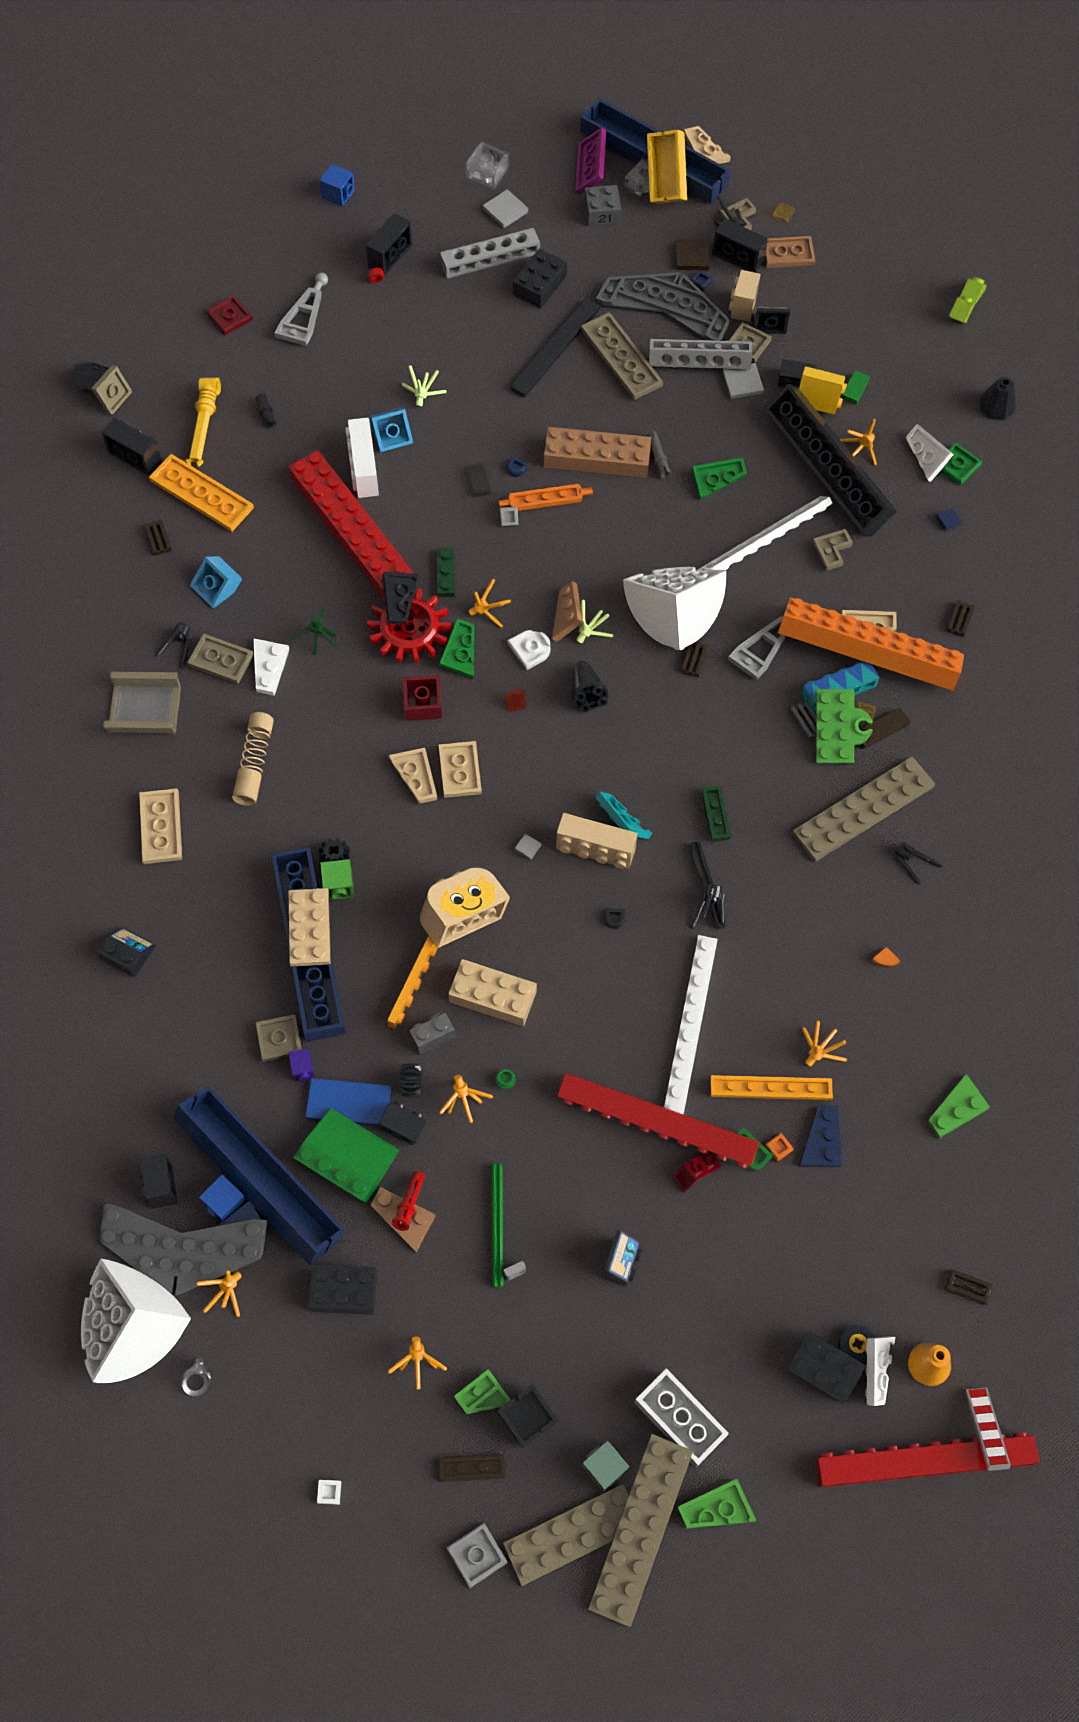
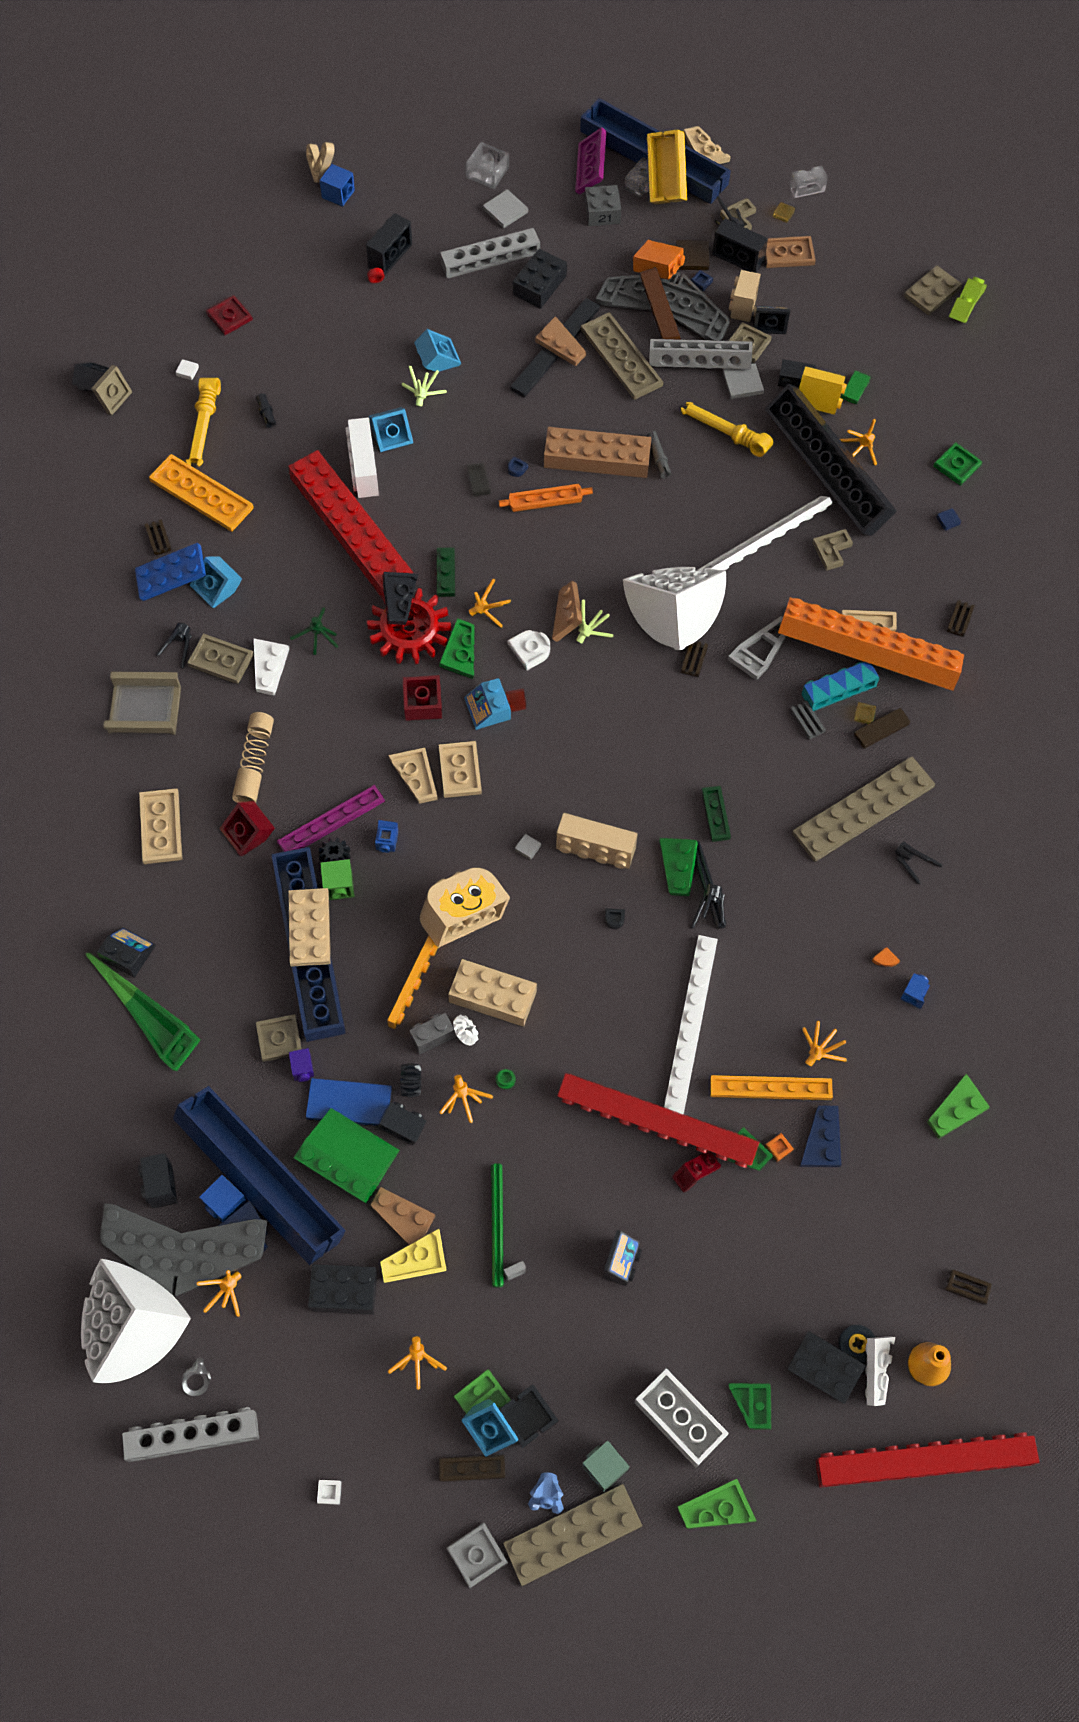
(131, 446): black brick -> none
(133, 1439): none -> light grey brick
(165, 1032): none -> green plate
(170, 571): none -> blue plate
(187, 369): none -> white tile
(246, 827): none -> dark red slope
(296, 333): light grey plate -> none
(319, 161): none -> tan beam
(331, 820): none -> magenta tile
(386, 836): none -> blue window
(416, 1181): red pin -> none
(416, 1259): none -> light yellow wing
(436, 351): none -> dark azure slope
(467, 1036): none -> white gear
(488, 704): none -> dark azure slope
(489, 1427): none -> dark azure slope
(509, 516): light grey tile -> none
(546, 1494): none -> medium blue rock
(560, 342): none -> medium nougat wing
(587, 688): black cone -> none
(618, 815): teal wing -> none
(640, 1530): dark tan plate -> none
(659, 255): none -> orange brick
(659, 304): none -> reddish brown beam
(679, 864): none -> green wing
(717, 475): green wing -> none
(740, 434): none -> yellow piece
(754, 1404): none -> green wing
(802, 178): none -> clear brick
(838, 726): bright green plate -> none
(916, 990): none -> blue window
(929, 452): white wing -> none
(932, 290): none -> dark tan plate
(987, 1429): tile -> none
(999, 399): black cone -> none

